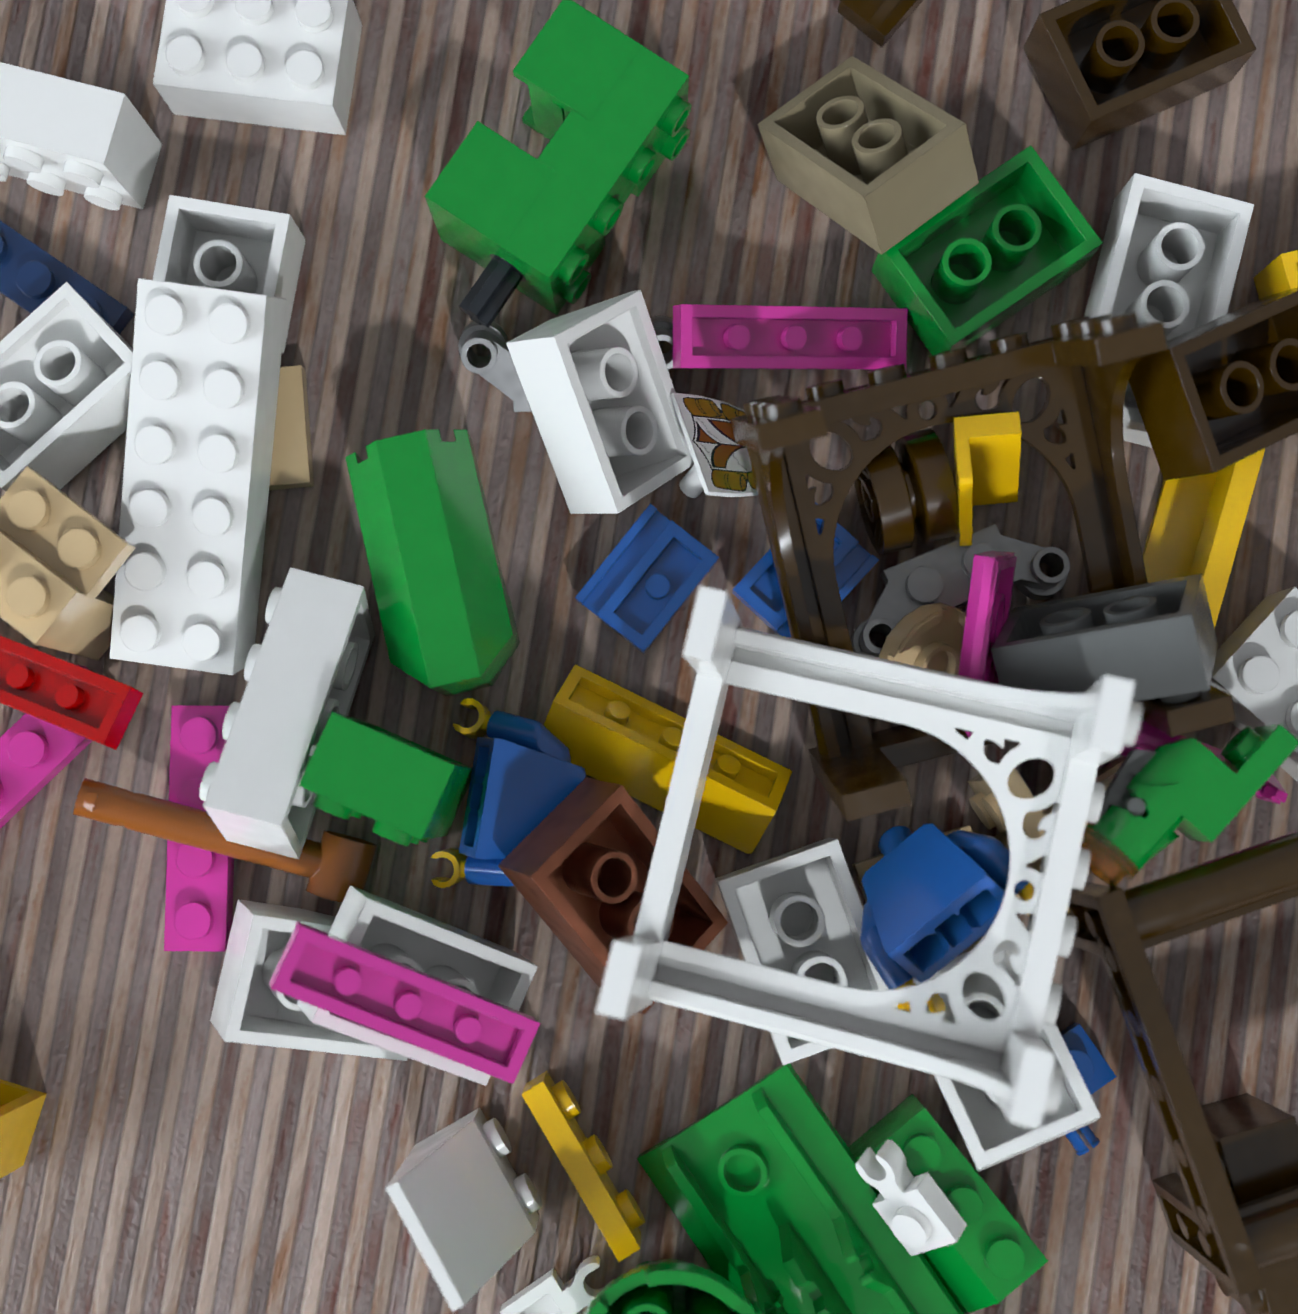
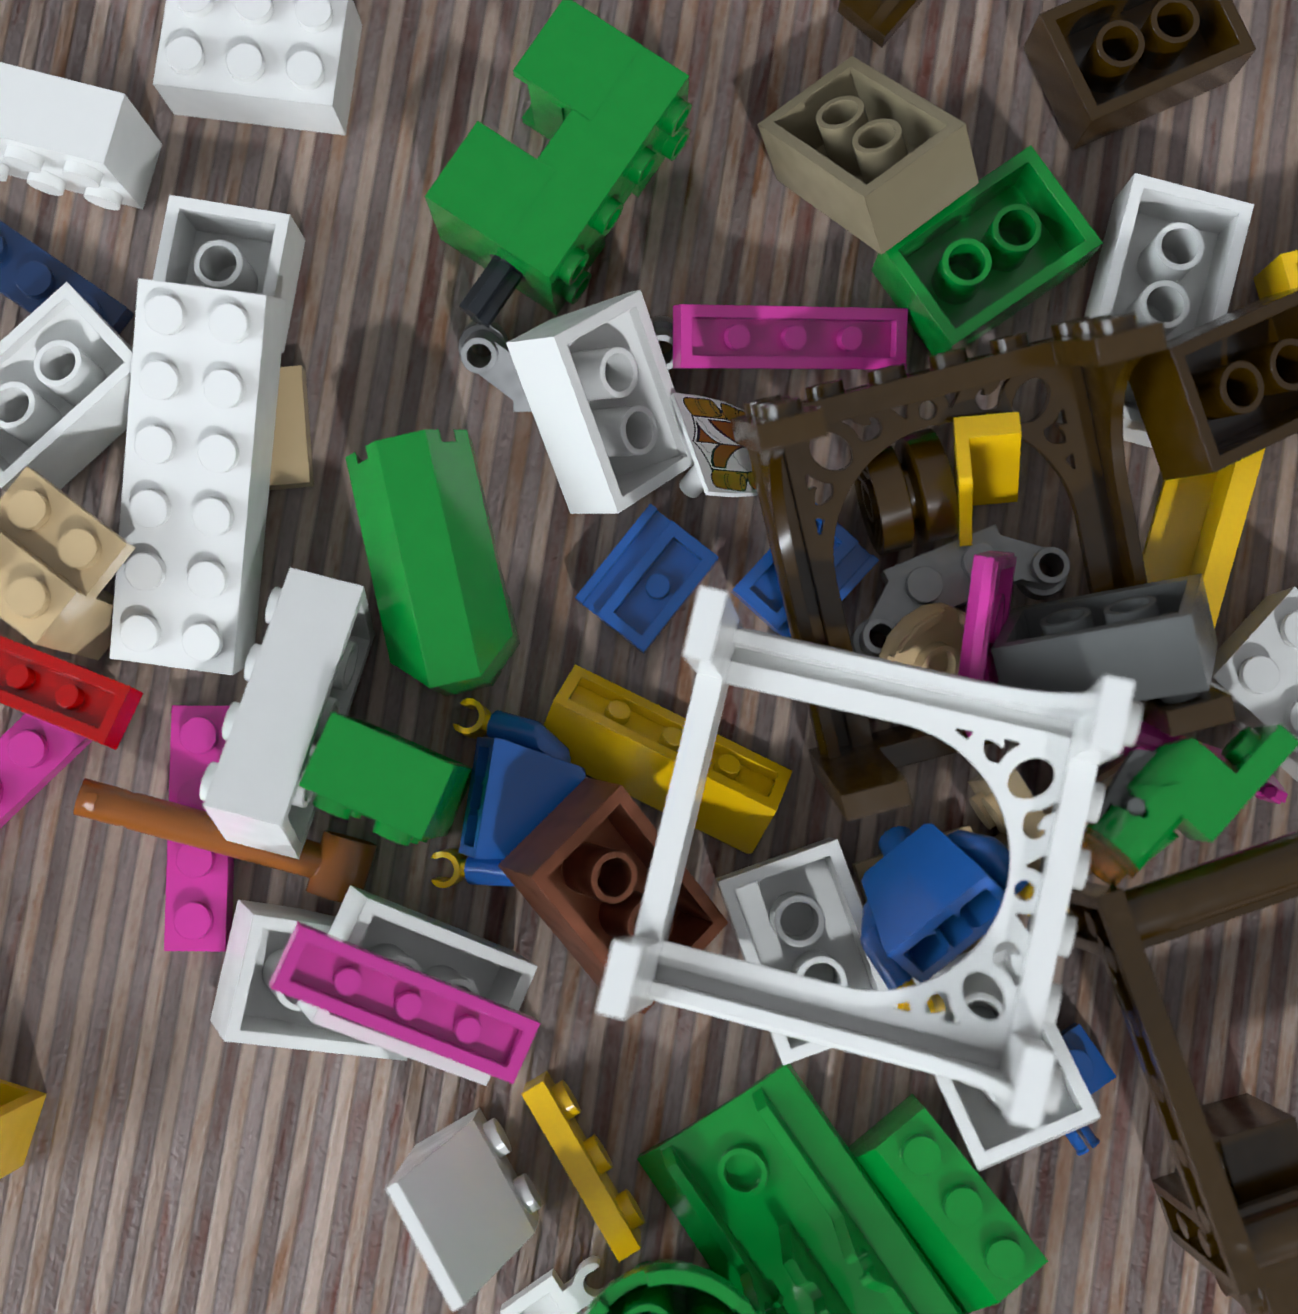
(909, 1204): white plate -> none

